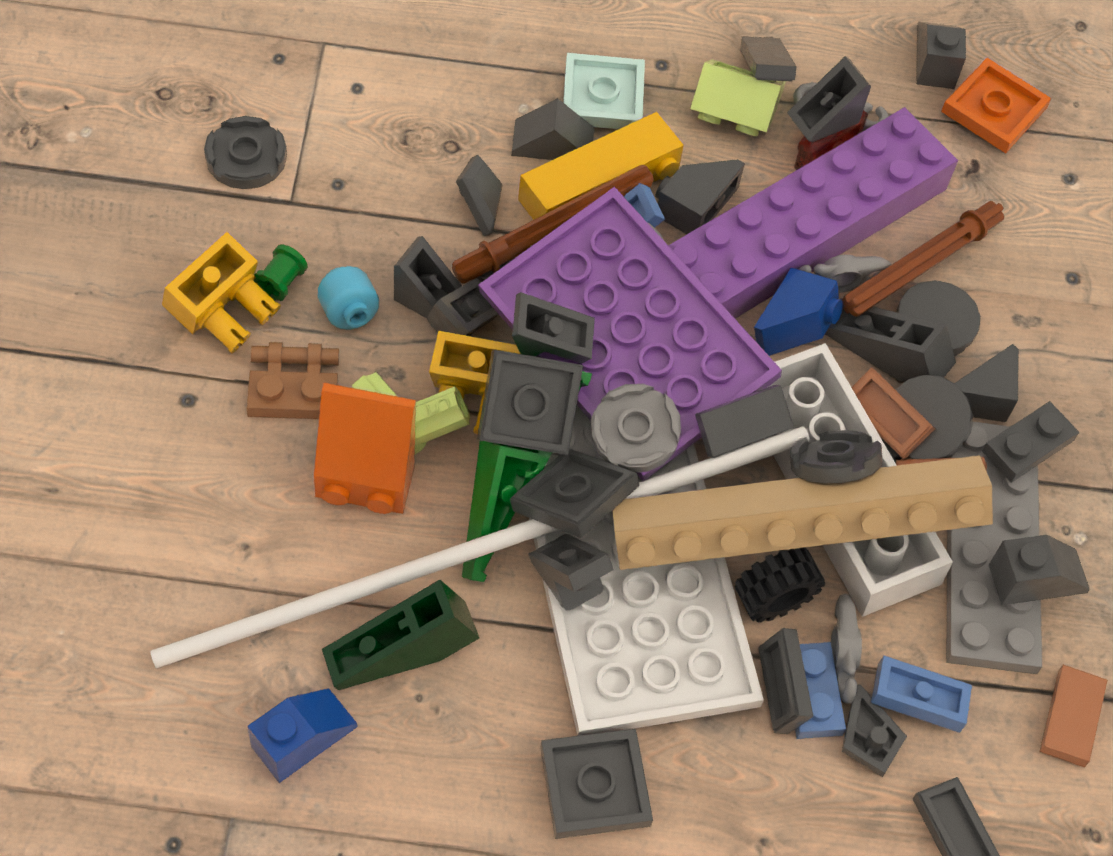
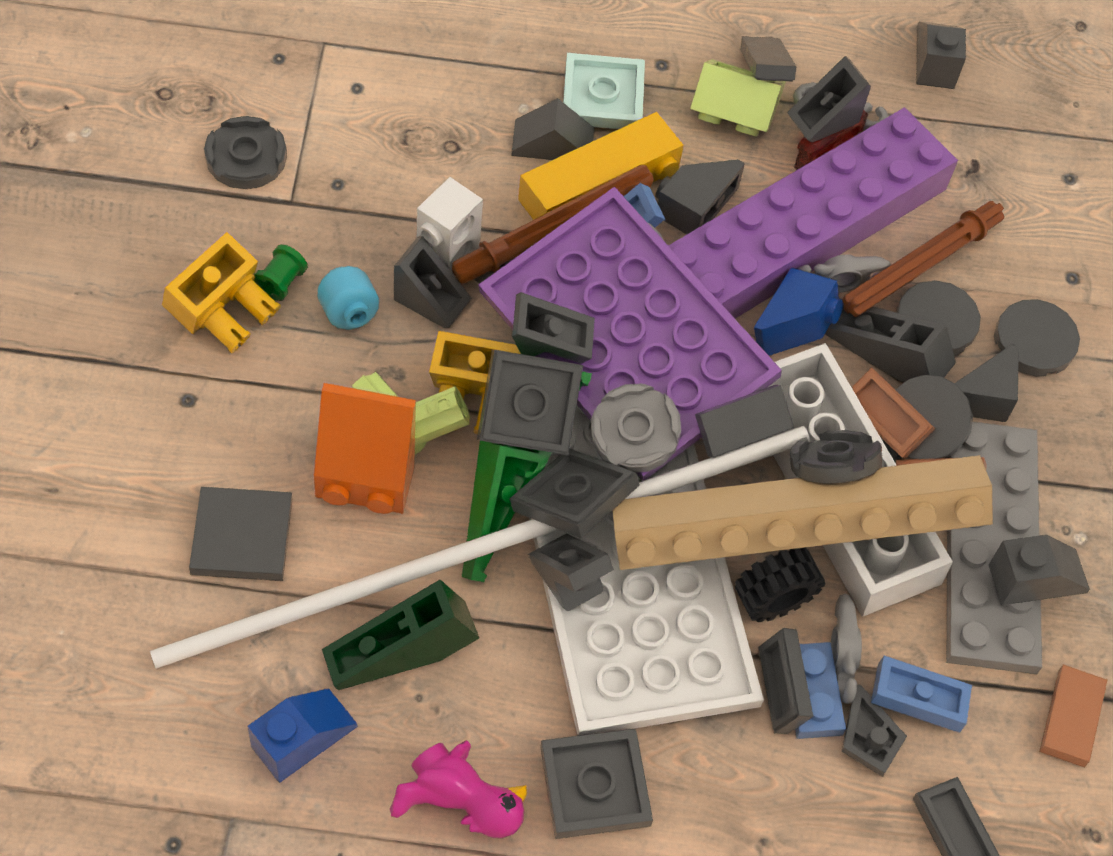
(241, 533): none -> dark grey tile
(289, 393): medium nougat plate -> none
(451, 221): none -> white brick
(452, 783): none -> dark pink animal
(462, 311): dark grey slope -> none
(481, 192): dark grey piece -> none
(996, 105): orange plate -> none
(1030, 441): dark grey plate -> none
(1042, 334): none -> dark grey tile

